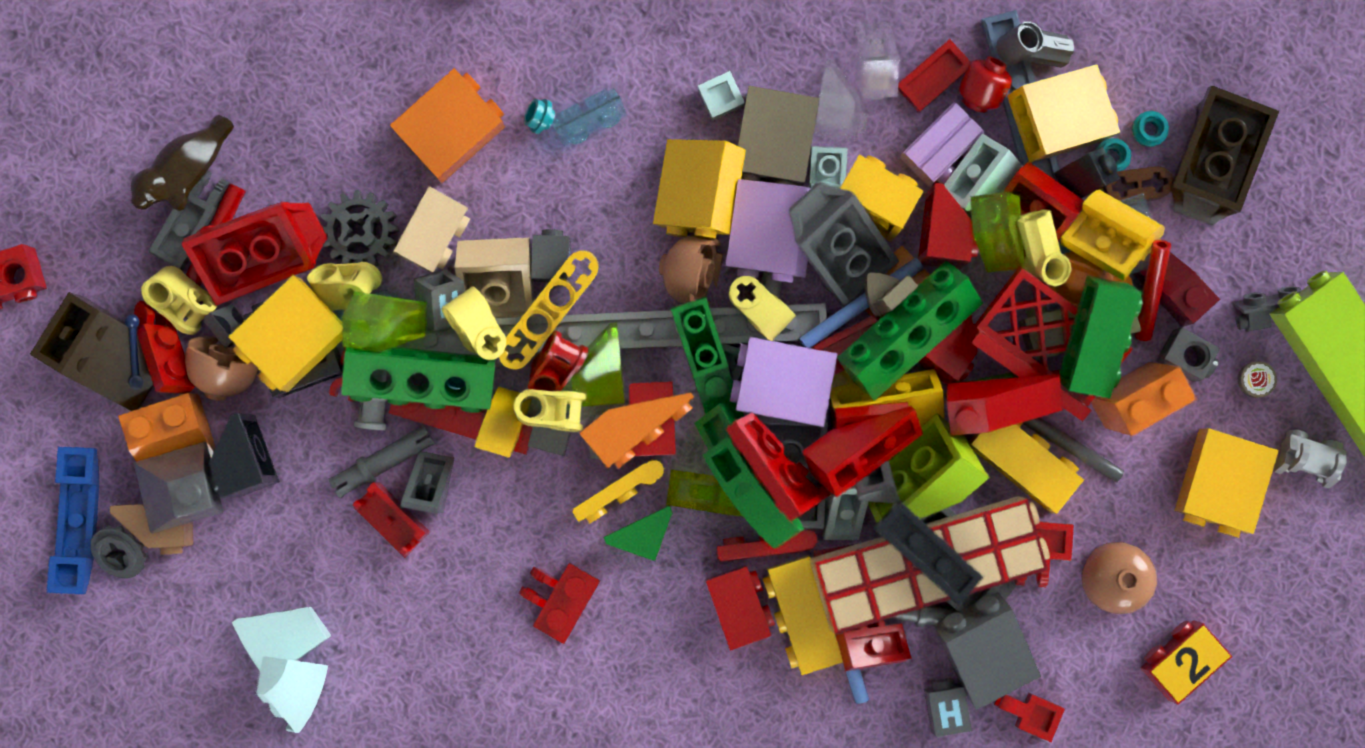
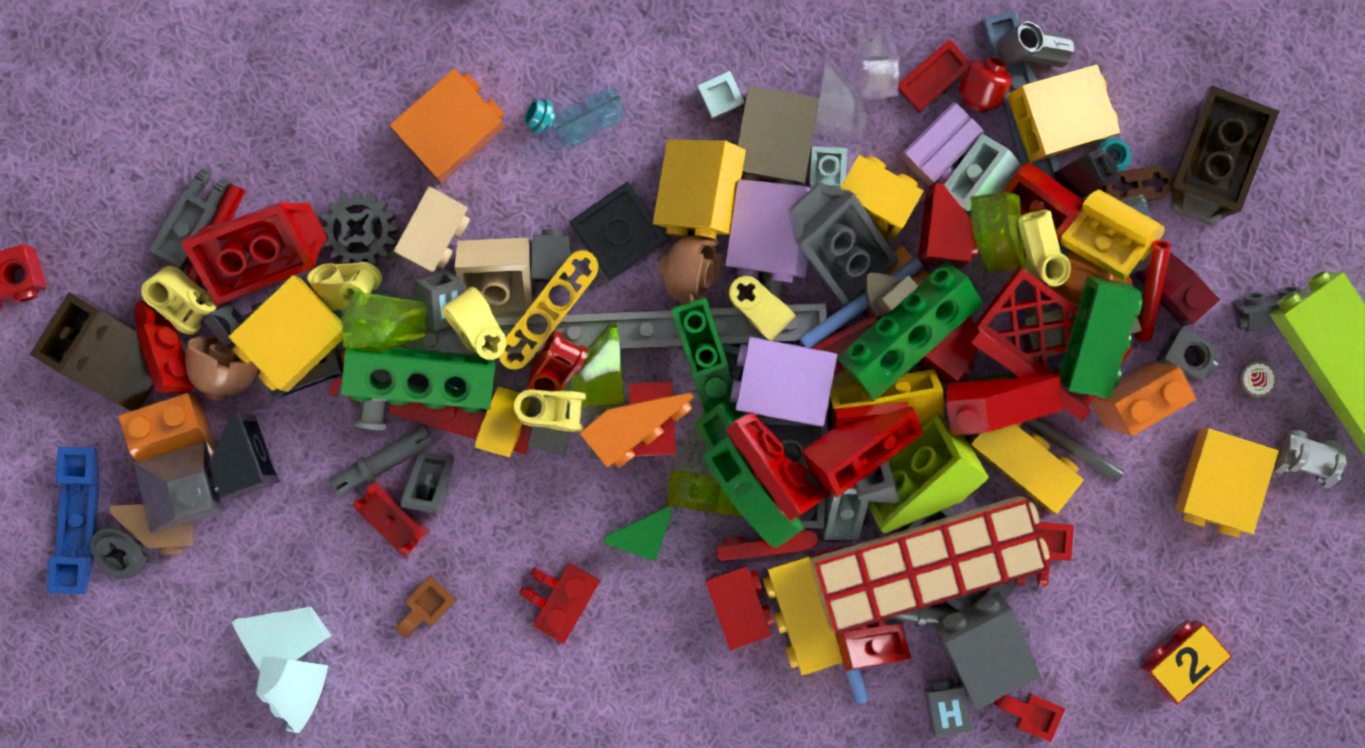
(135, 381): dark blue hinge -> none
(180, 166): dark brown animal -> none
(428, 604): none -> dark orange plate
(618, 231): none -> black plate
(621, 490): yellow hinge -> none
(928, 552): black plate -> none
(1119, 578): nougat cylinder -> none
(1160, 123): teal plate -> none

